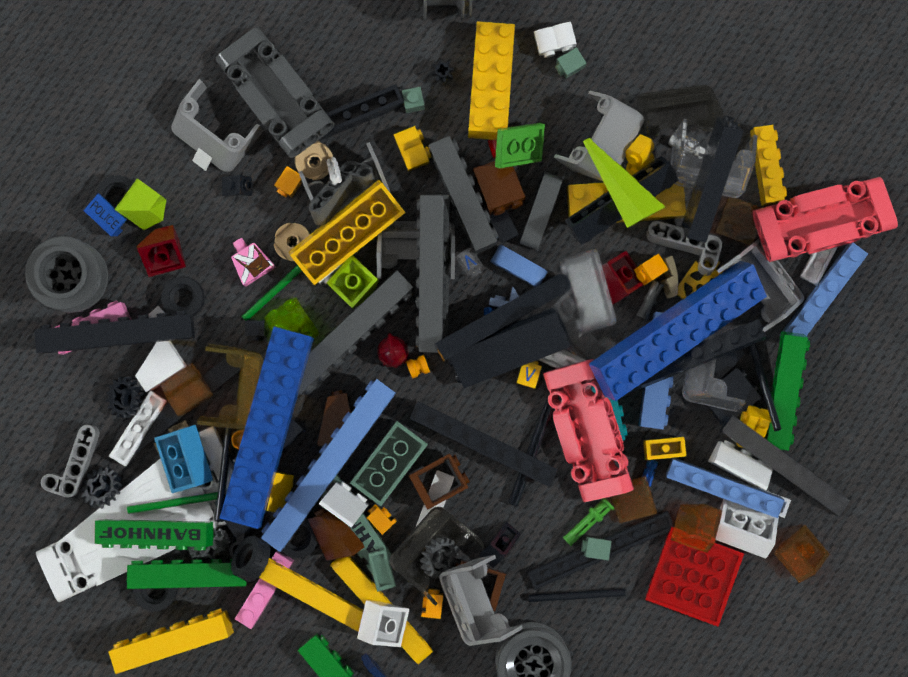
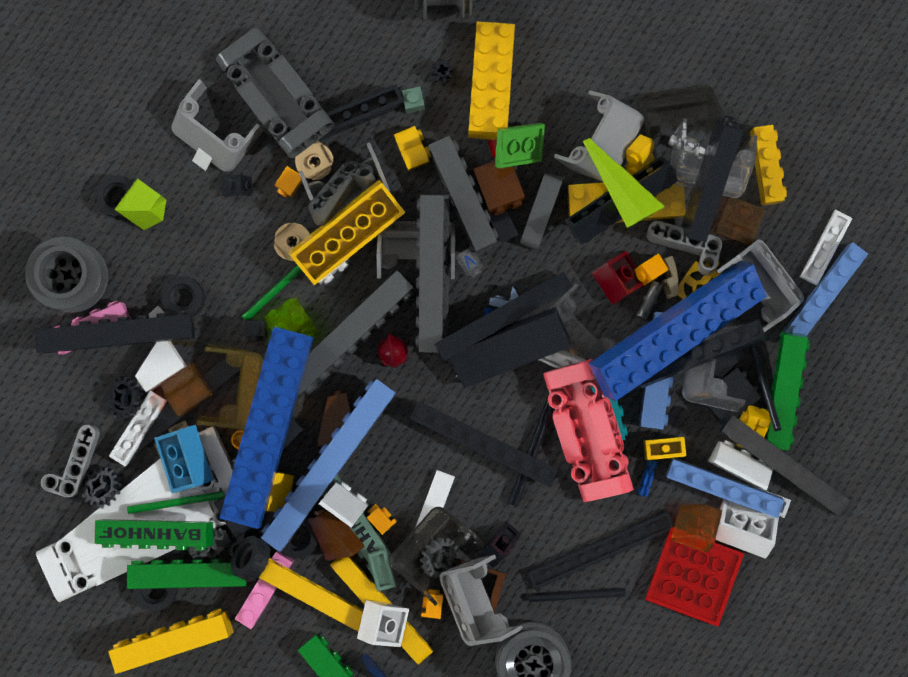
(105, 215): blue panel -> none
(161, 251): dark red slope -> none
(223, 473): black piece -> none
(250, 262): torso -> none
(334, 171): white axle -> none
(353, 282): lime slope -> none
(389, 463): sand green brick -> none
(418, 366): light orange wheel -> none
(421, 489): reddish brown window -> none
(518, 266): medium blue beam -> none
(529, 374): yellow brick -> none
(555, 39): white brick -> none
(570, 63): sand green brick -> none
(589, 291): clear windscreen -> none
(596, 514): bright green pin -> none
(596, 548): sand green brick -> none
(635, 503): clear orange tile -> none
(802, 554): clear orange slope -> none
(824, 219): coral panel -> none

